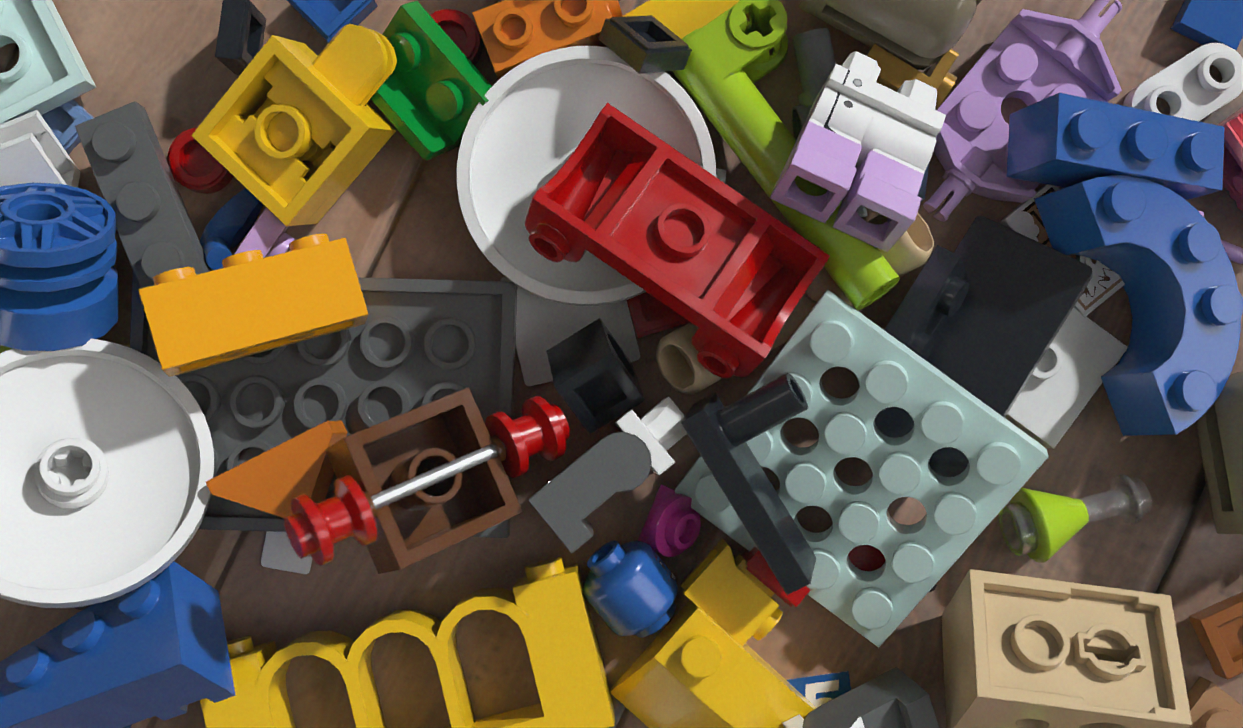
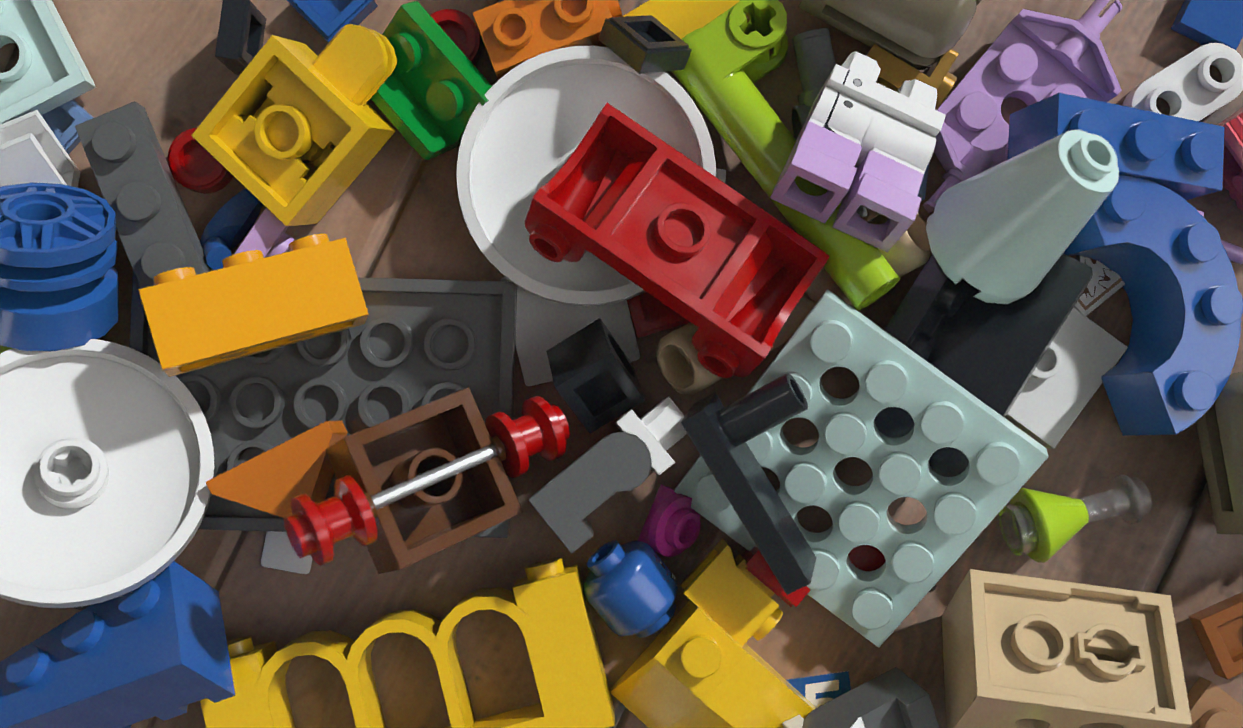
(1021, 215): none -> light aqua cone

